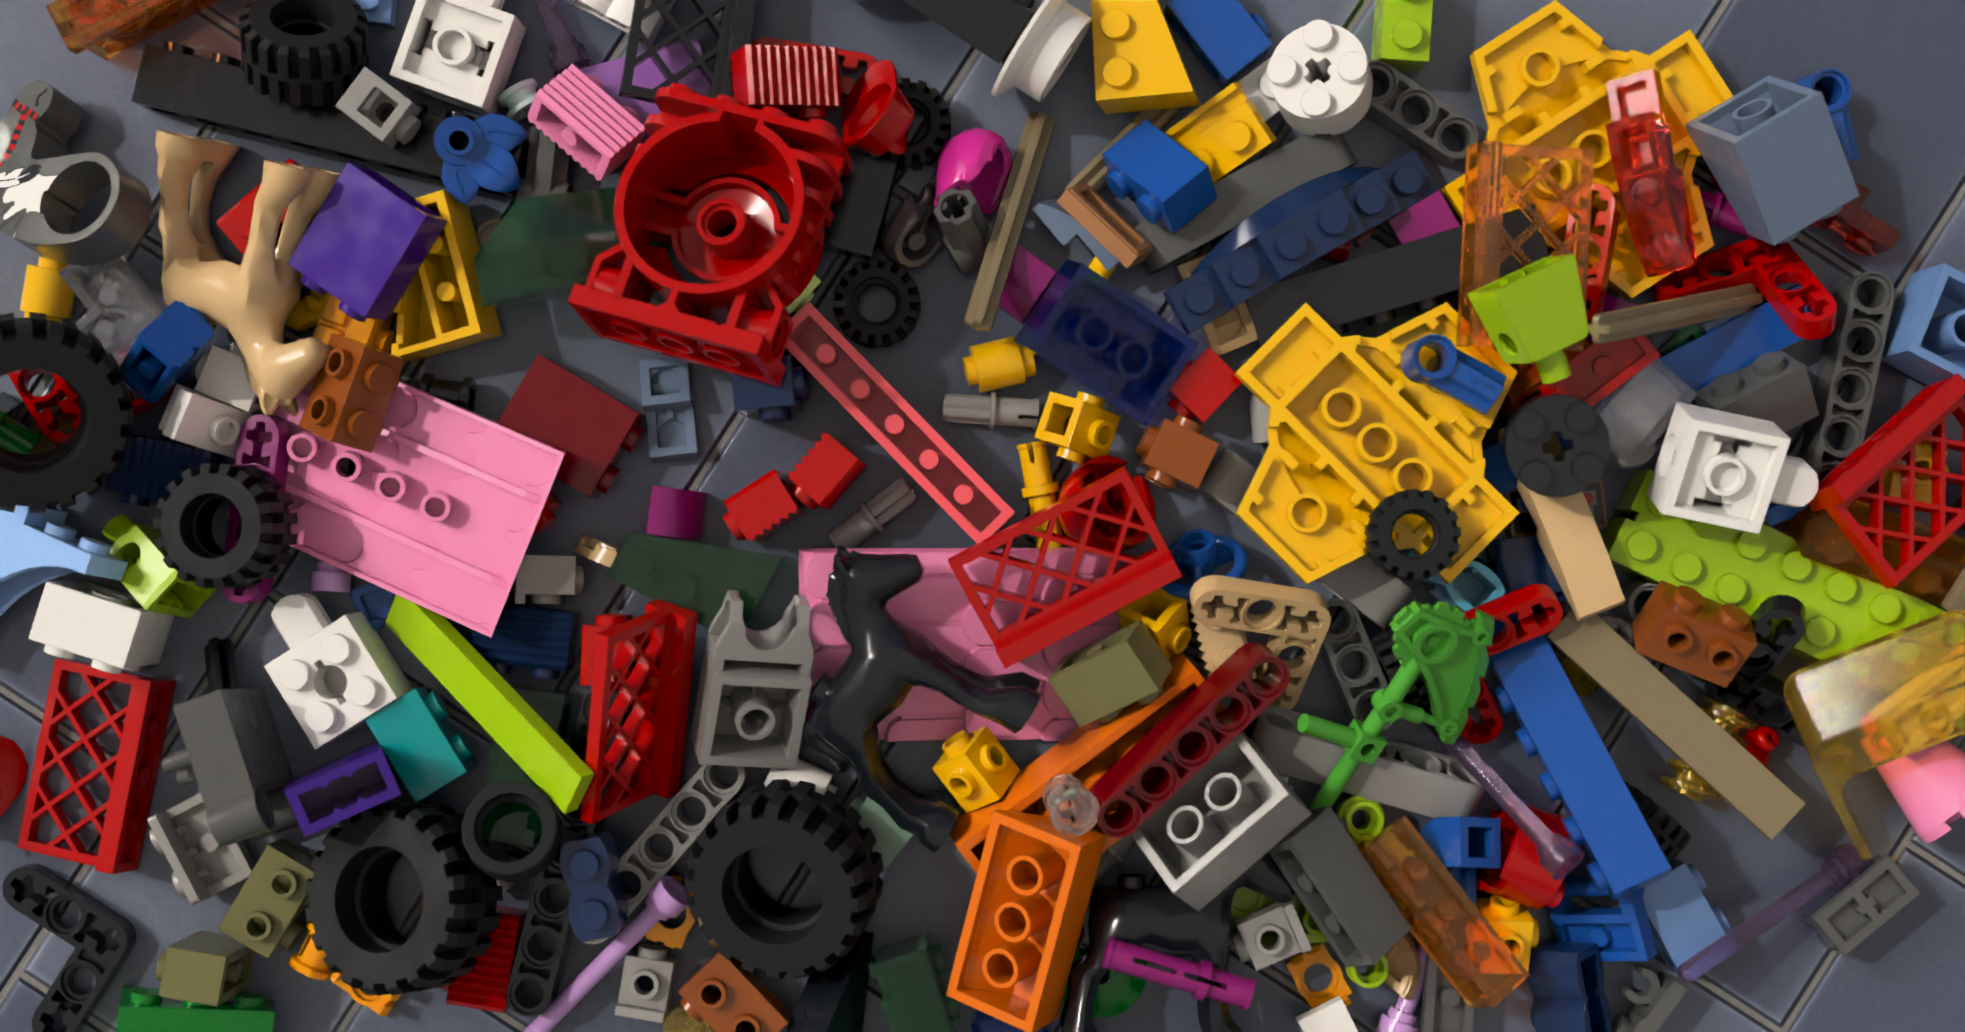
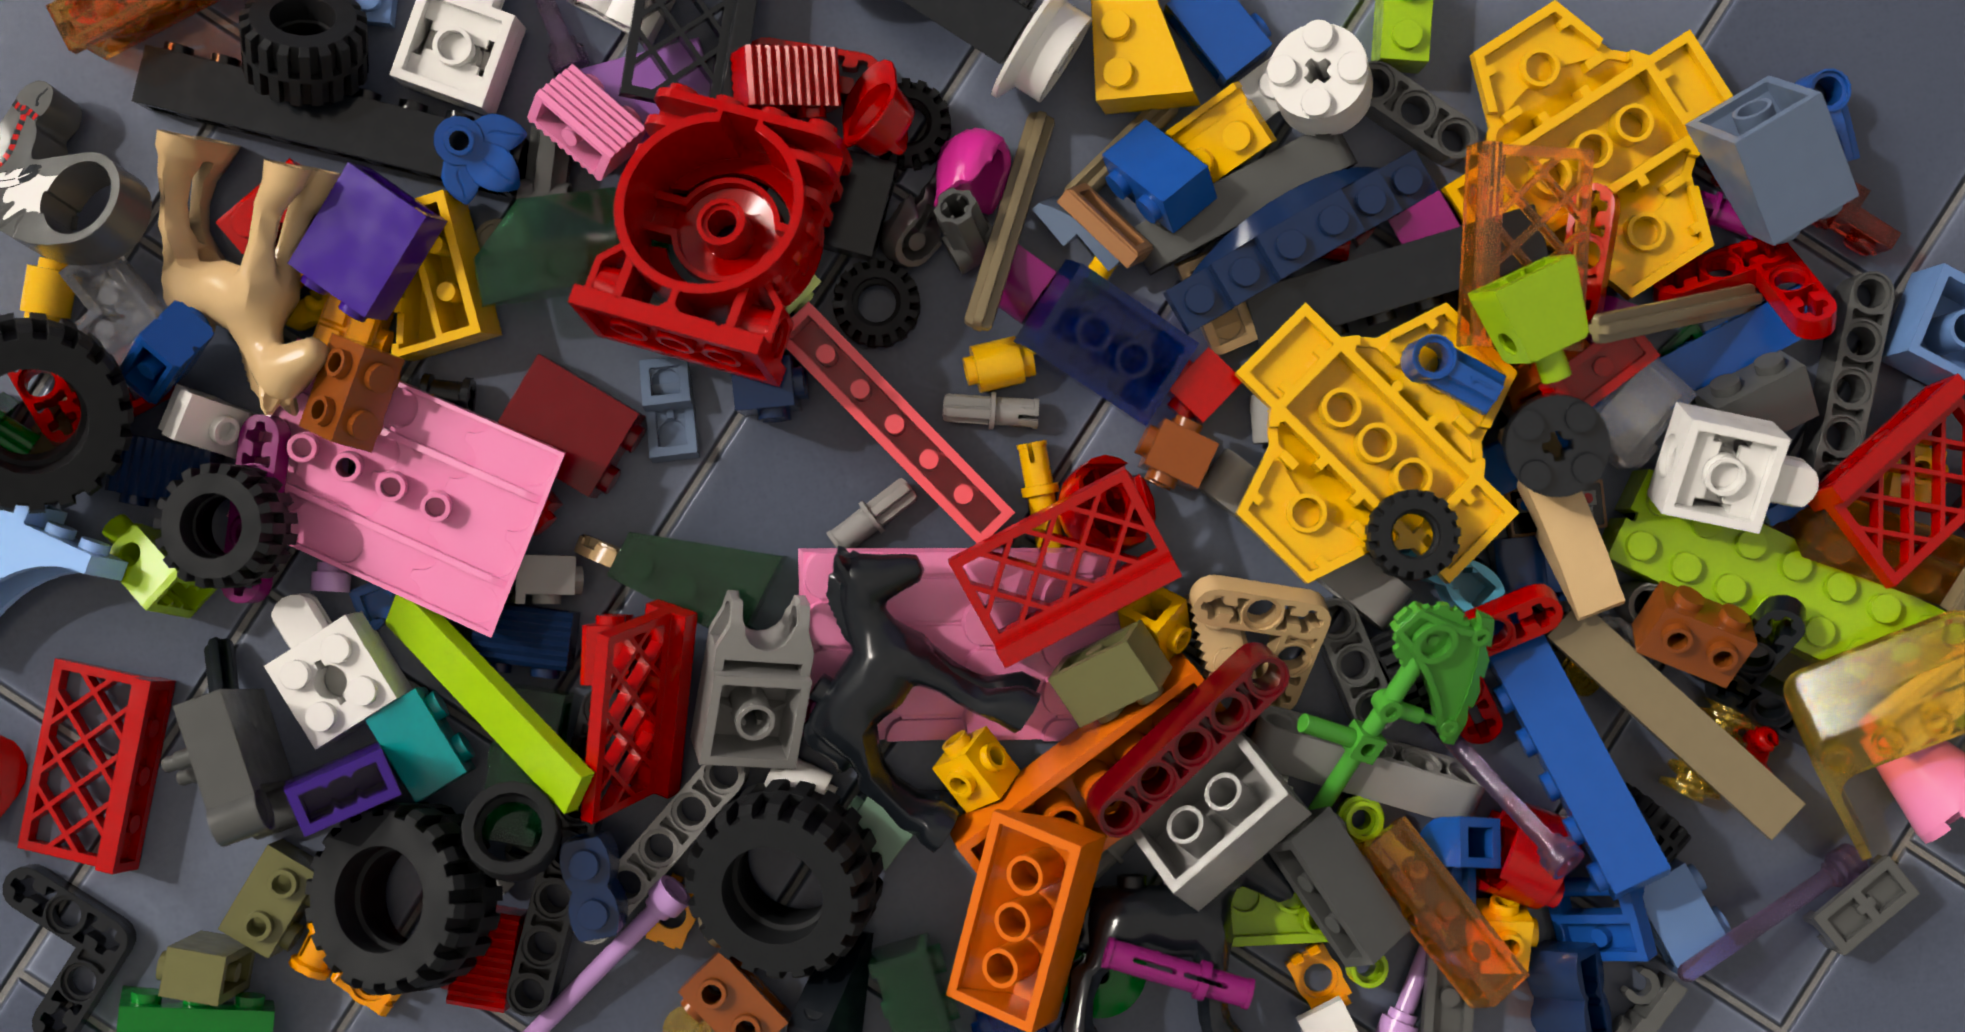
(99, 625): white brick -> none
(198, 861): light grey bracket -> none
(224, 378): white brick -> none
(366, 101): light grey brick -> none
(519, 98): light aqua bush -> none
(645, 1004): light grey brick -> none
(676, 513): magenta brick -> none
(762, 508): red brick -> none
(824, 473): red brick -> none
(1077, 426): yellow brick -> none
(1083, 805): clear bush -> none
(1200, 554): blue piece -> none
(1276, 917): light grey brick -> none
(1403, 968): tan tile -> none
(1647, 174): clear red slope -> none

